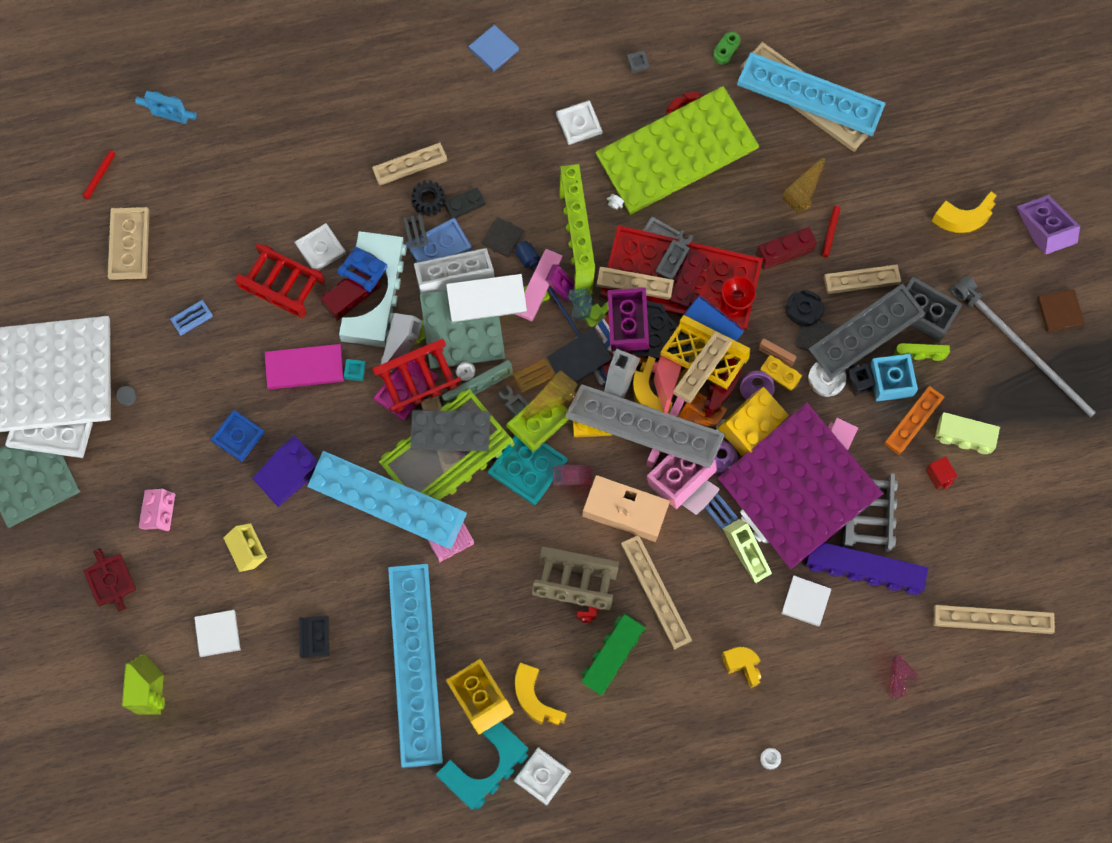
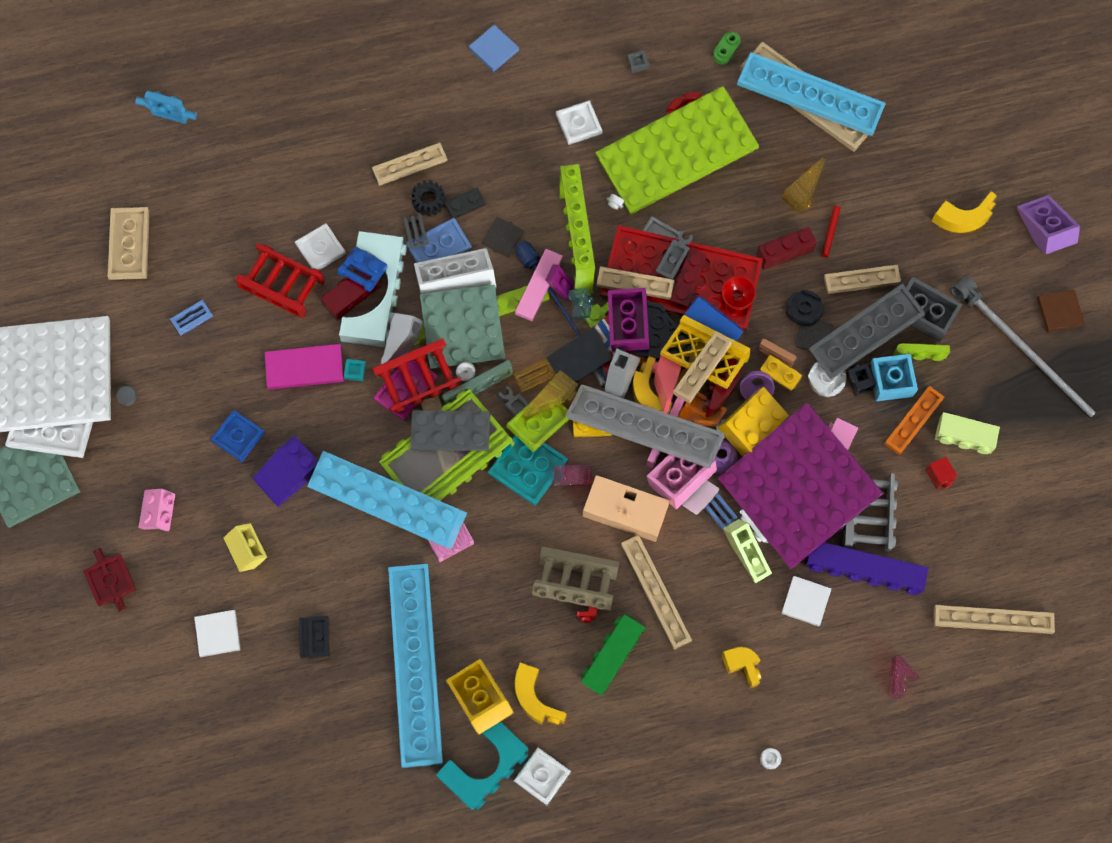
(98, 175): red bar -> none
(143, 686): lime wedge -> none
(486, 298): white tile -> none

